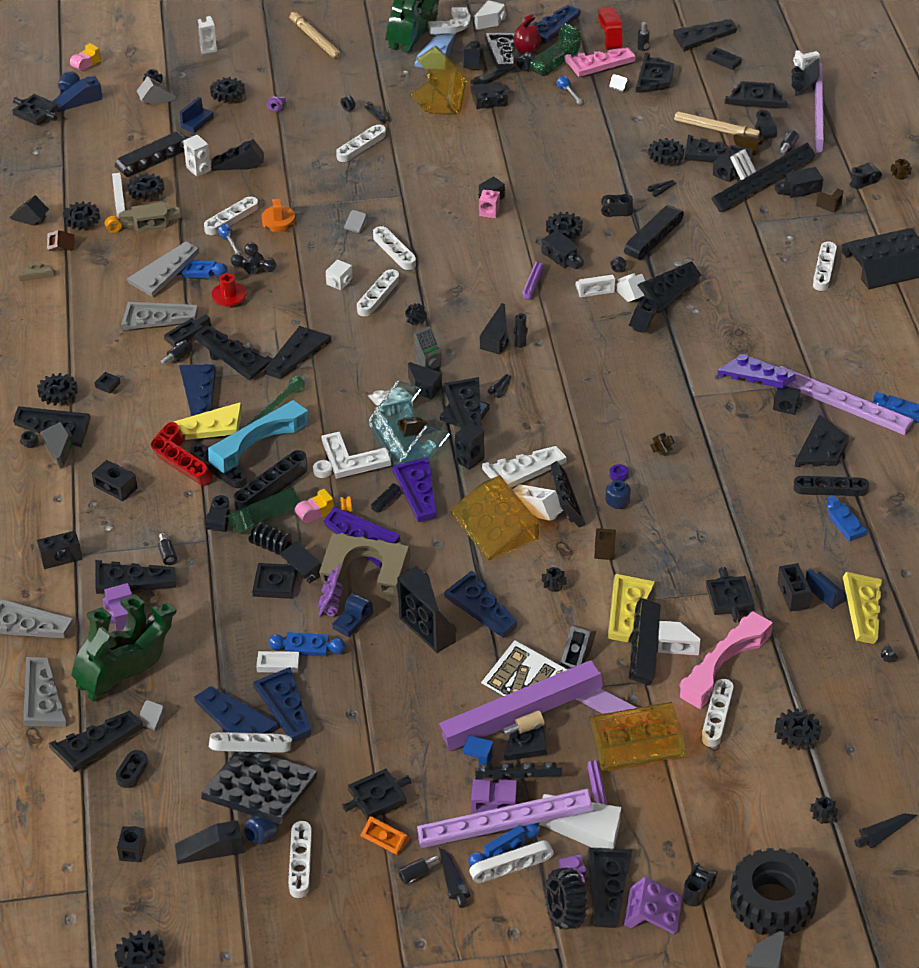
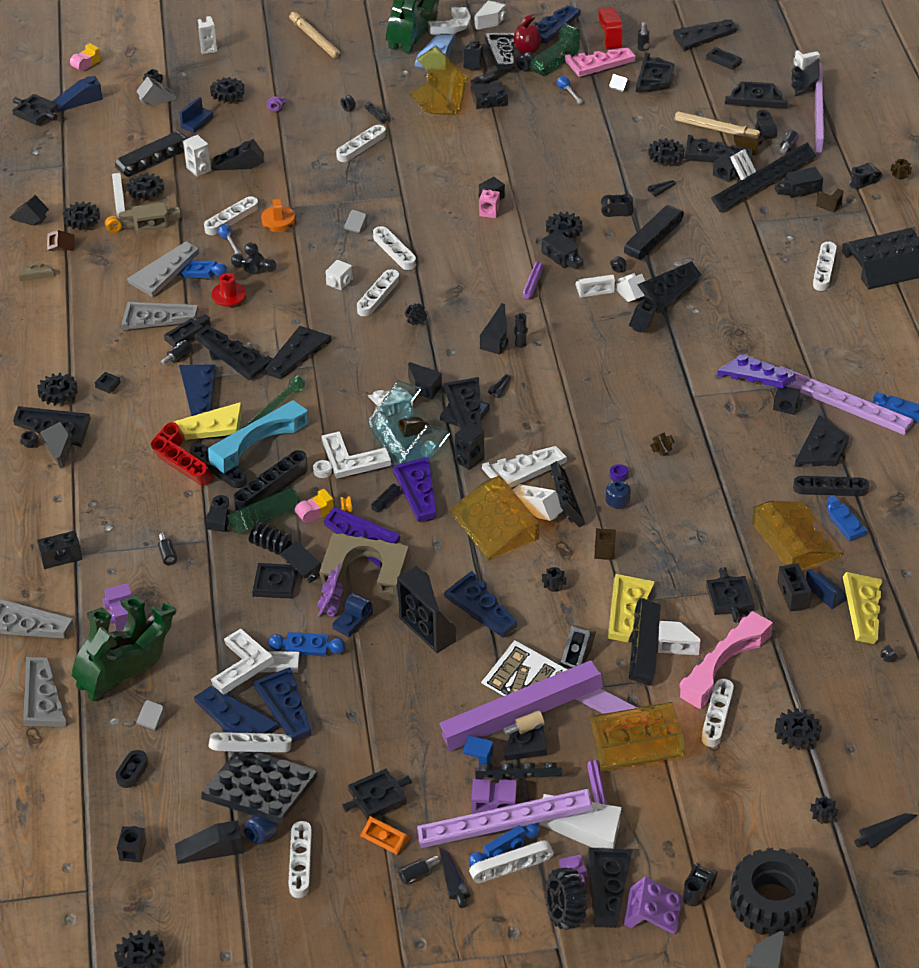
(67, 80): dark blue head -> none
(85, 747): black wing -> none
(114, 480): black brick -> none
(136, 576): black wing -> none
(253, 661): none -> white plate
(426, 348): dark grey slope -> none
(794, 533): none -> clear yellow slope

